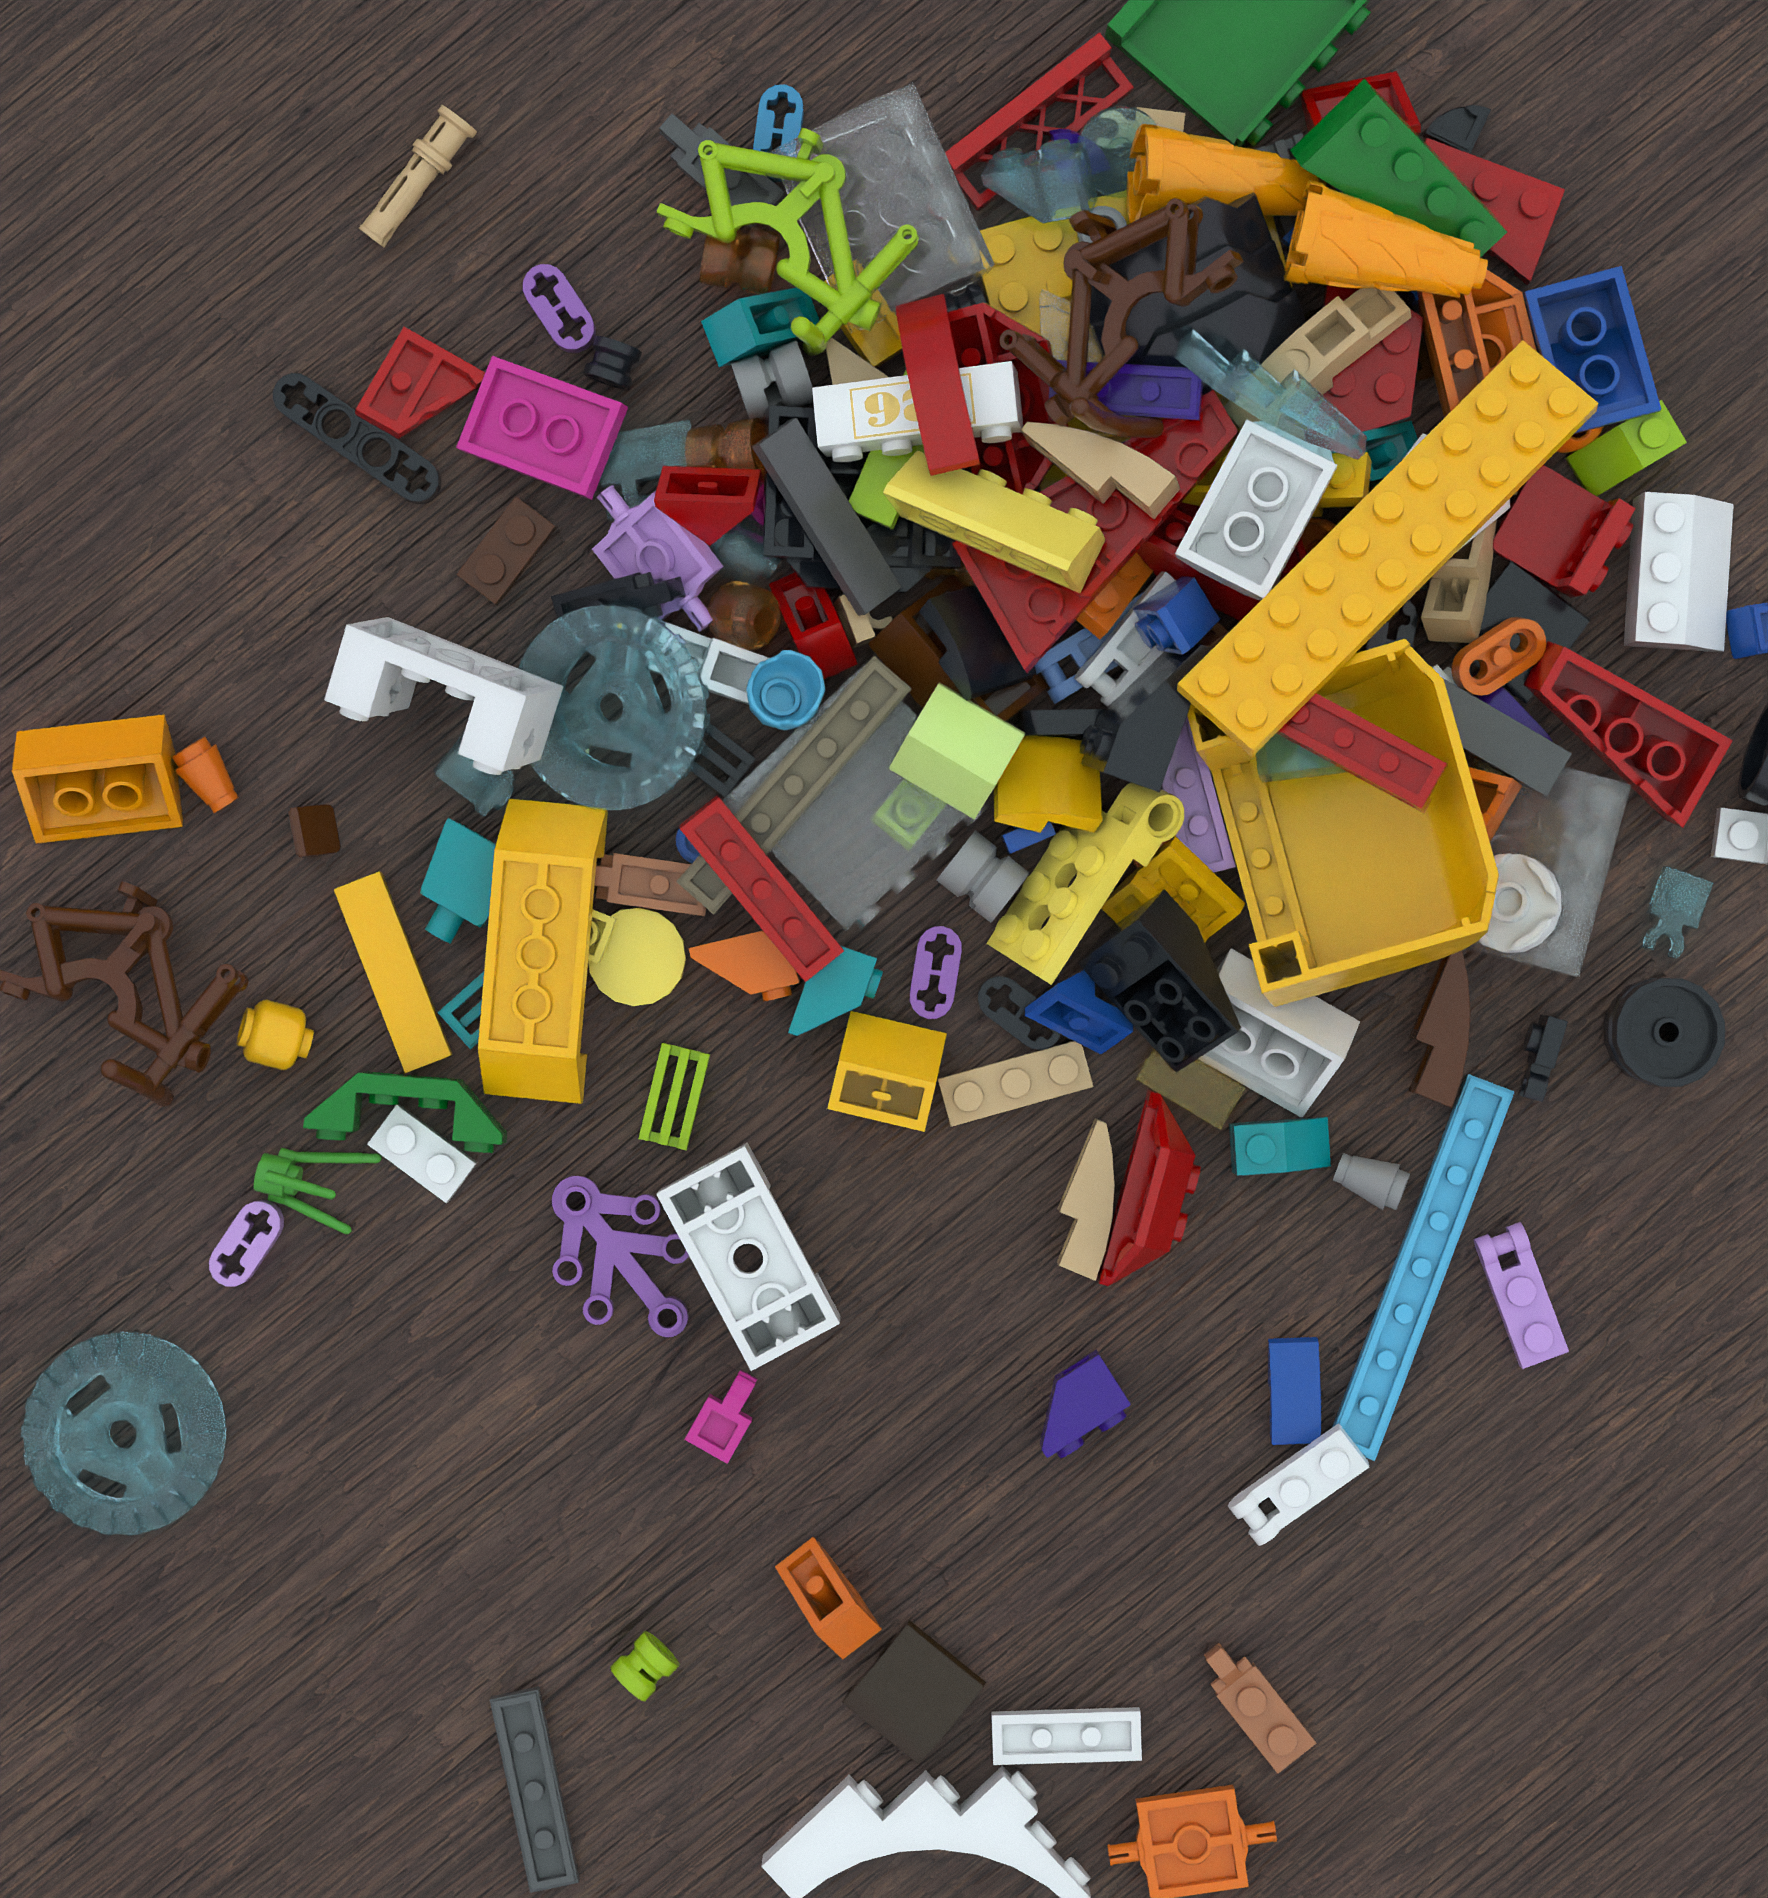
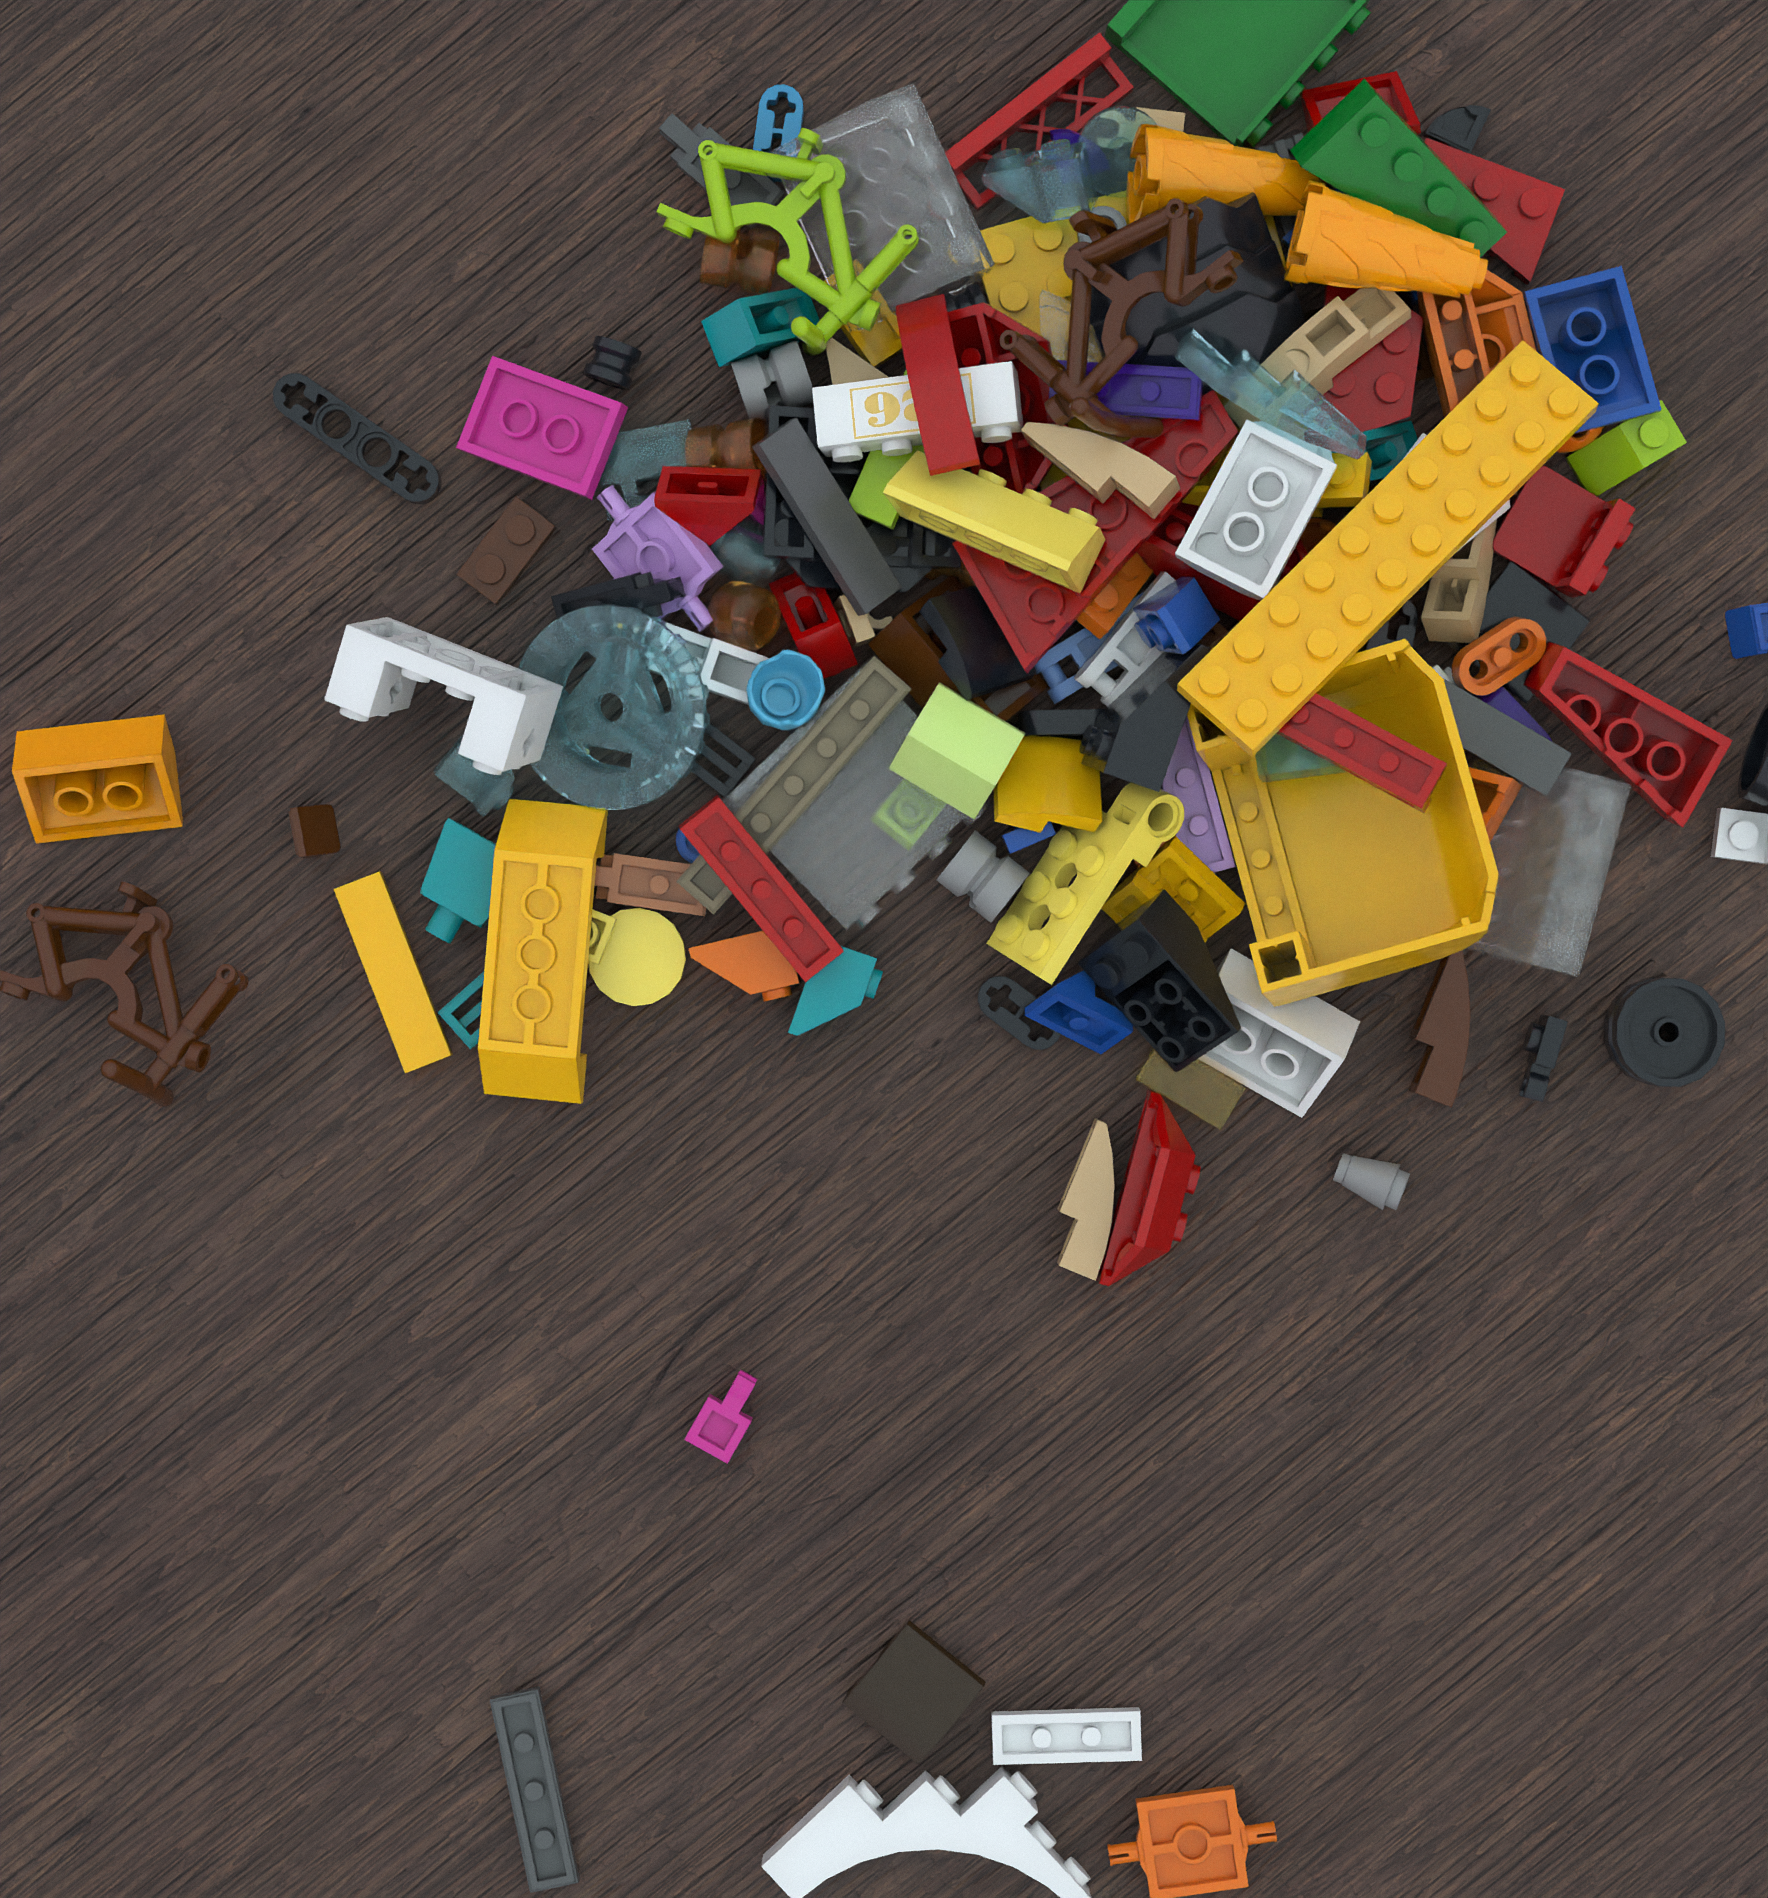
(142, 1377): clear light blue gear -> none
(205, 774): orange cone -> none
(256, 1249): lavender beam -> none
(274, 1035): yellow head -> none
(282, 1178): bright green plant -> none
(415, 385): red wing -> none
(422, 1153): white plate -> none
(430, 157): tan pin -> none
(471, 1124): green slope -> none
(568, 301): medium lavender beam -> none
(615, 1249): medium lavender plant -> none
(644, 1666): lime wheel -> none
(664, 1136): lime tile -> none
(730, 1207): white plate -> none
(827, 1599): orange slope -> none
(887, 1071): yellow slope -> none
(948, 972): medium lavender beam -> none
(1015, 1082): tan plate -> none
(1079, 1402): dark purple slope -> none
(1258, 1709): nougat hinge -> none
(1279, 1145): teal slope -> none
(1294, 1390): blue slope -> none
(1299, 1483): white plate -> none
(1422, 1262): medium azure tile -> none
(1521, 1297): lavender plate -> none
(1523, 906): white tile -> none
(1678, 572): white slope -> none
(1679, 903): clear light blue plate -> none

